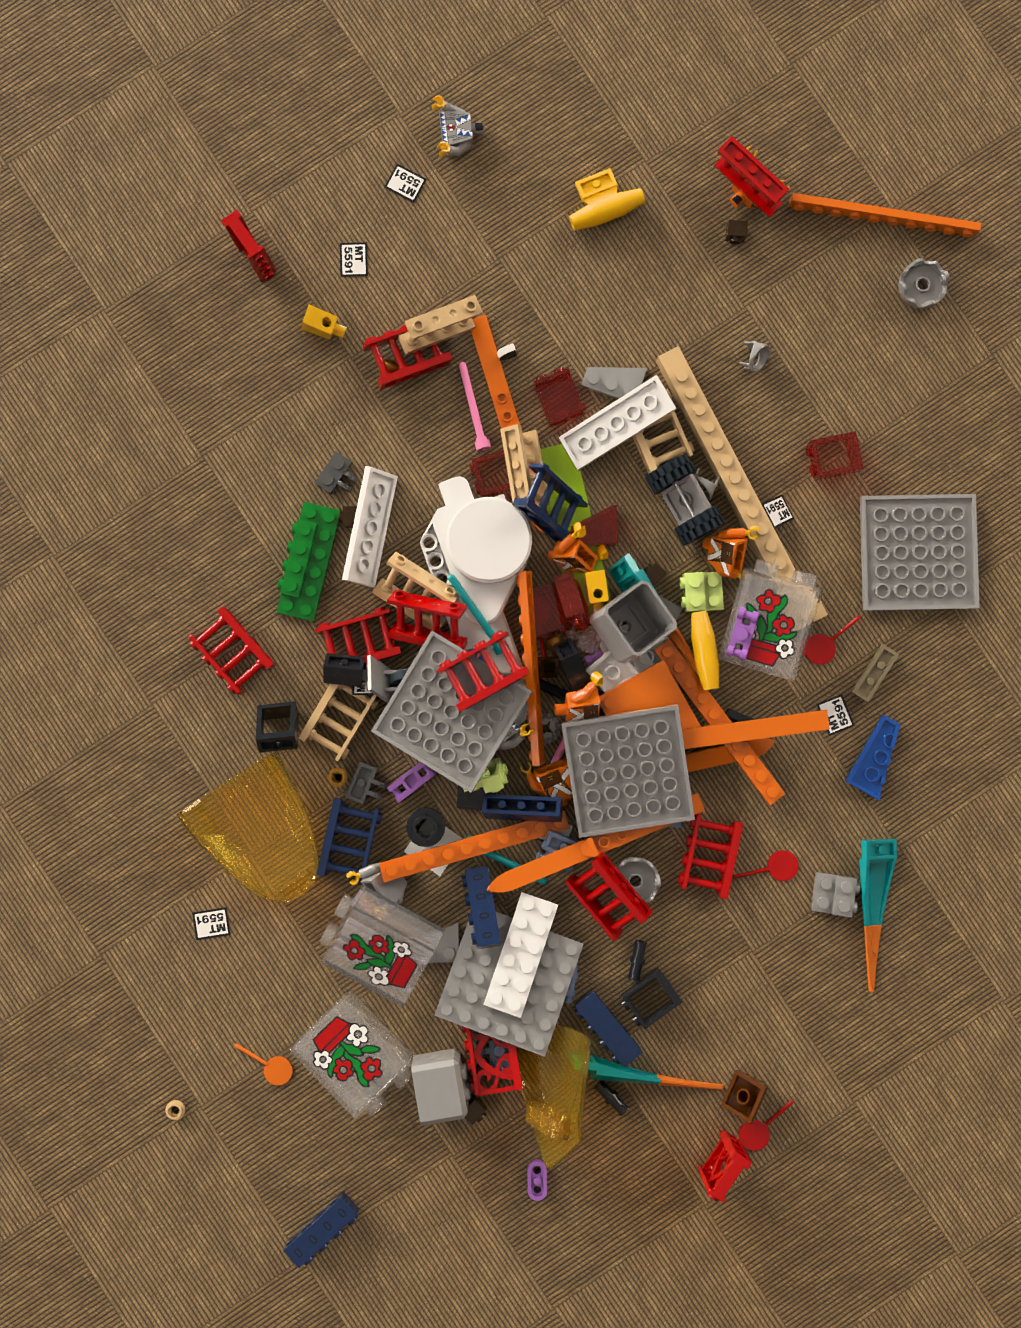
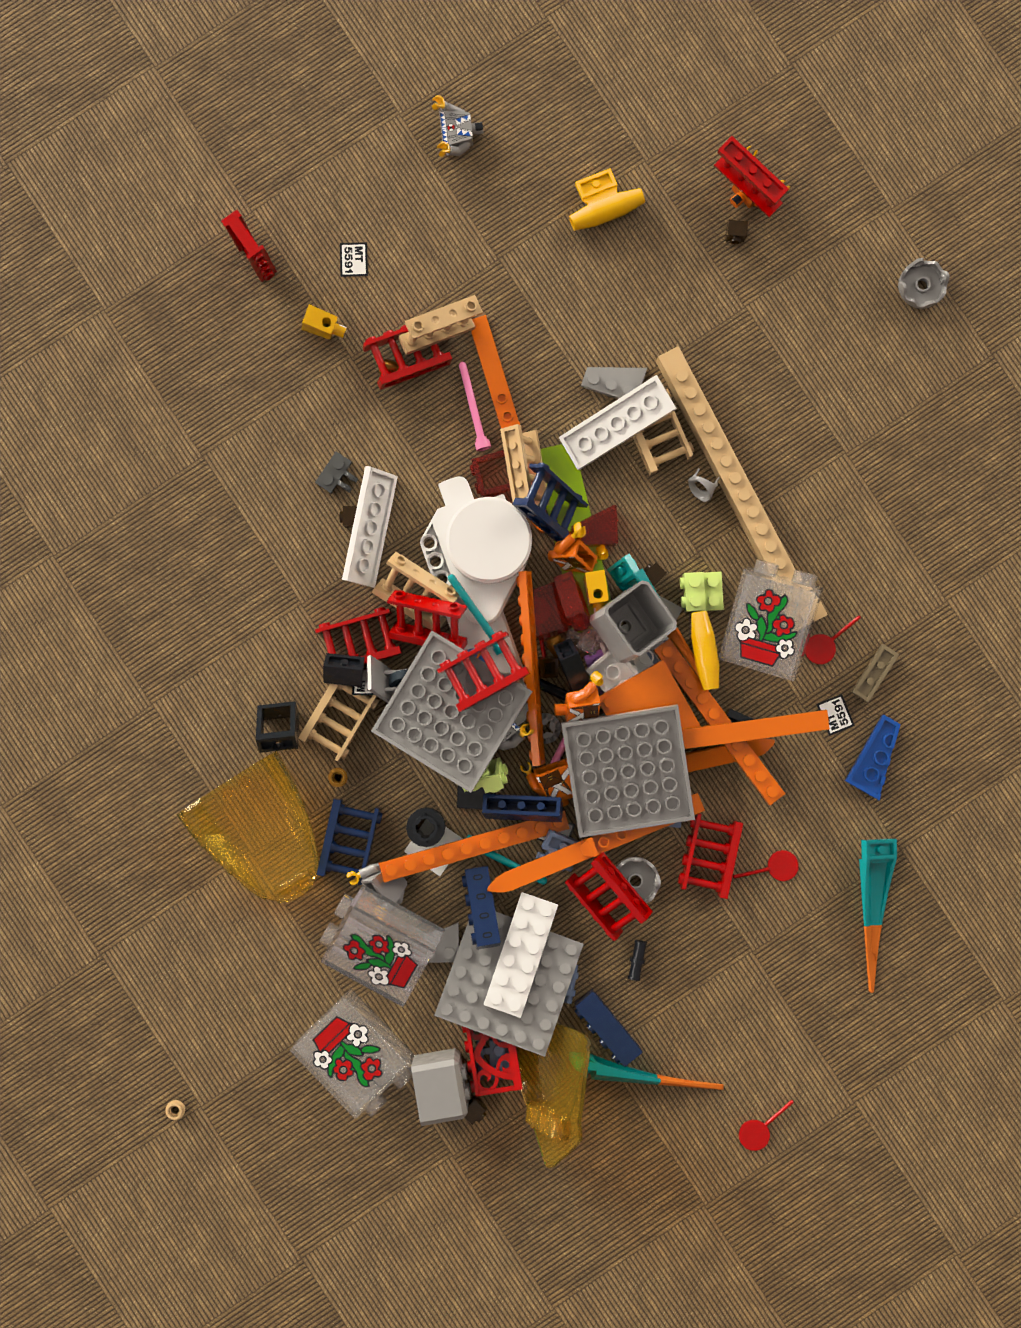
(211, 923): sticker -> none
(250, 646): red fence -> none
(276, 1070): orange piece -> none
(307, 561): green plate -> none
(321, 1229): dark blue brick -> none
(362, 782): dark grey hinge -> none
(405, 183): sticker -> none
(411, 781): medium lavender plate -> none
(507, 352): tile -> none
(537, 1179): medium lavender plate -> none
(558, 397): clear red panel -> none
(611, 1097): black pin -> none
(660, 1012): black window -> none
(685, 499): plate -> none
(728, 550): orange torso -> none
(736, 1158): red fence -> none
(742, 634): medium lavender plate -> none
(744, 1096): reddish brown slope -> none
(763, 353): light grey piece -> none
(777, 511): sticker -> none
(835, 894): light grey plate -> none
(853, 454): clear red window -> none
(881, 214): orange plate -> none
(919, 552): light grey plate -> none

